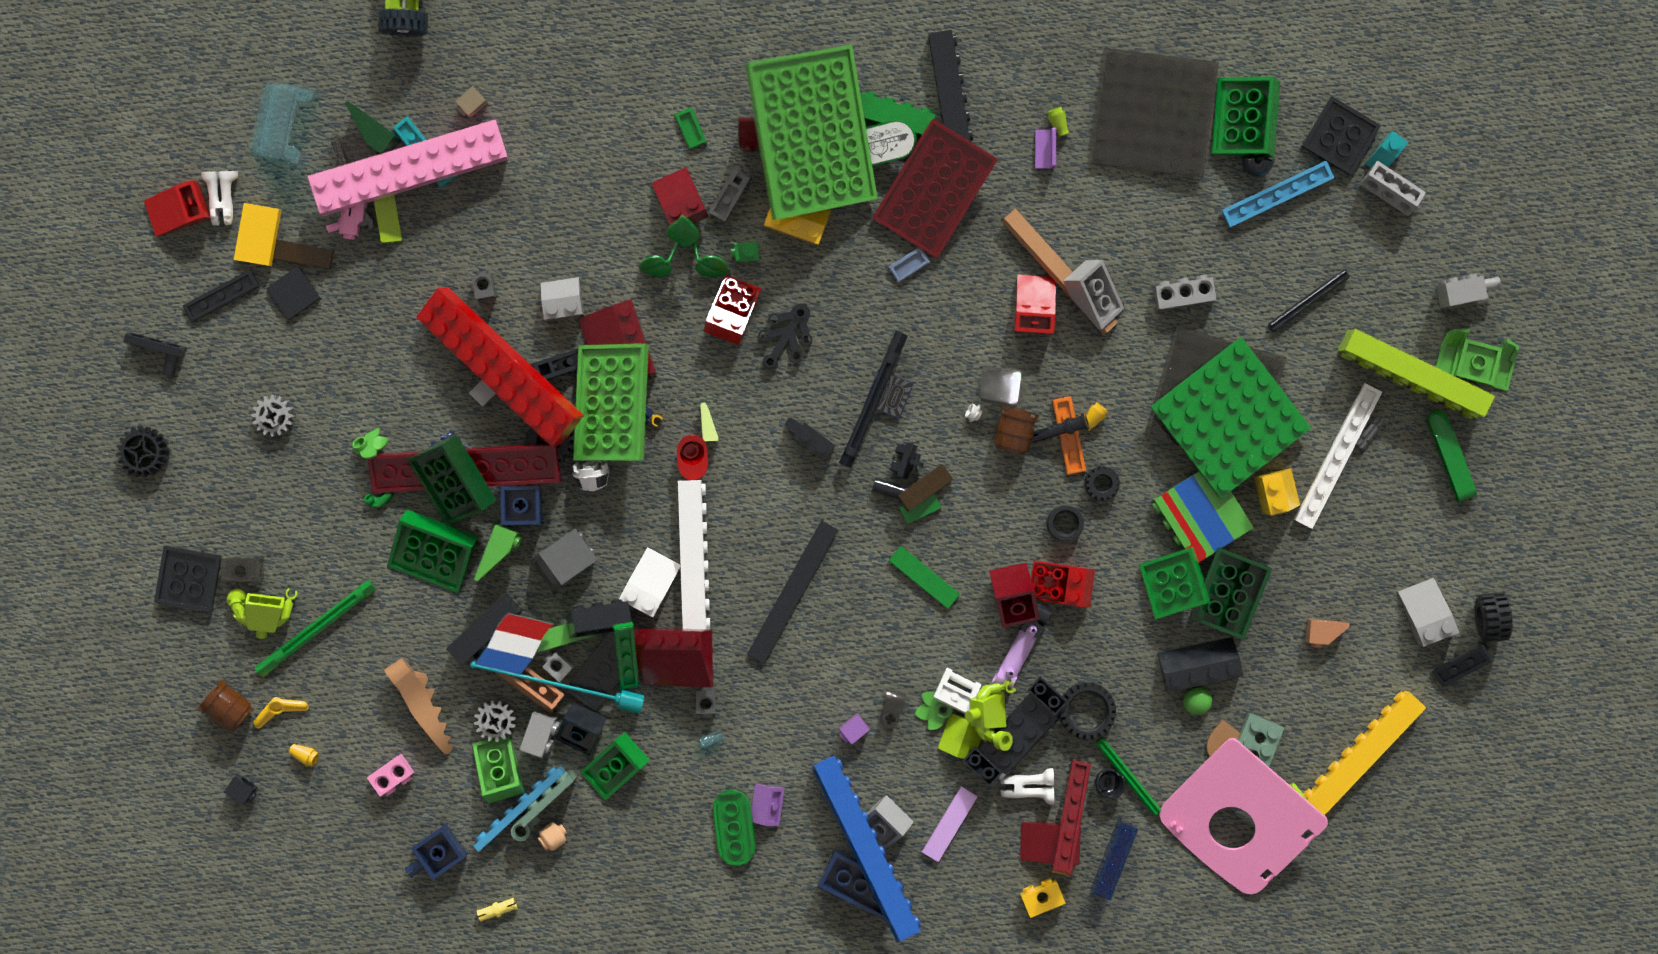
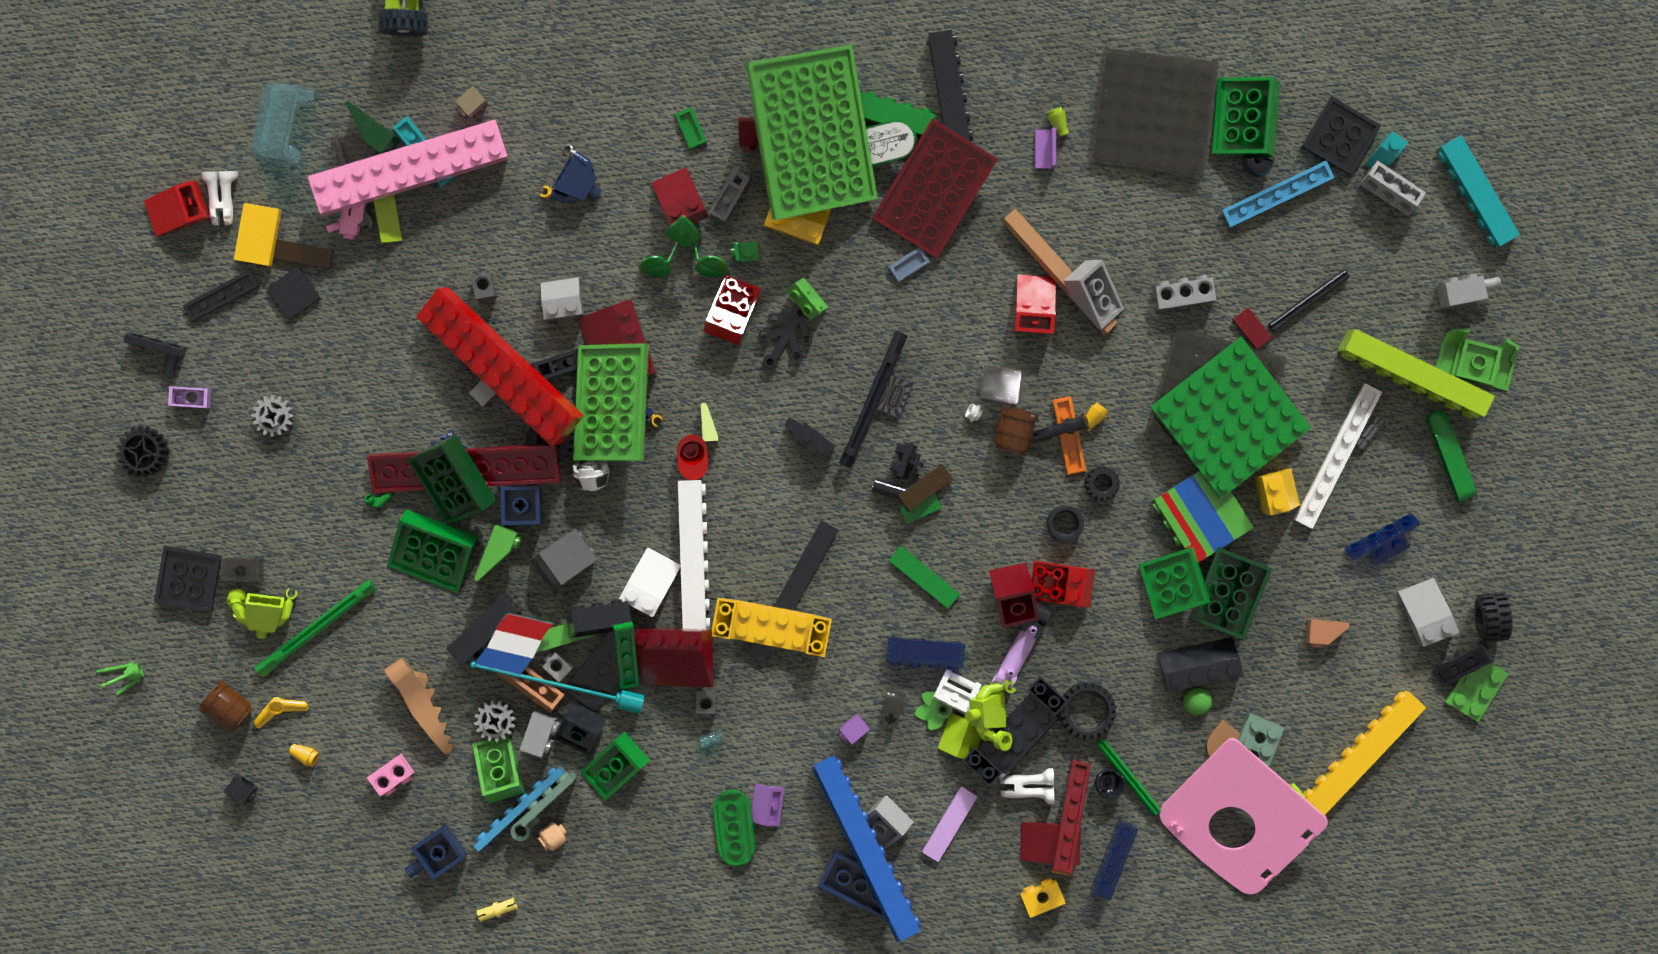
(132, 673): none -> bright green plant
(177, 397): none -> lavender piece
(369, 444): bright green plate -> none
(574, 180): none -> dark blue torso
(771, 626): none -> yellow slope
(806, 298): none -> bright green bracket
(925, 652): none -> clear blue brick
(1252, 328): none -> dark red tile
(1384, 542): none -> clear blue bracket
(1476, 691): none -> bright green plate
(1478, 192): none -> teal brick

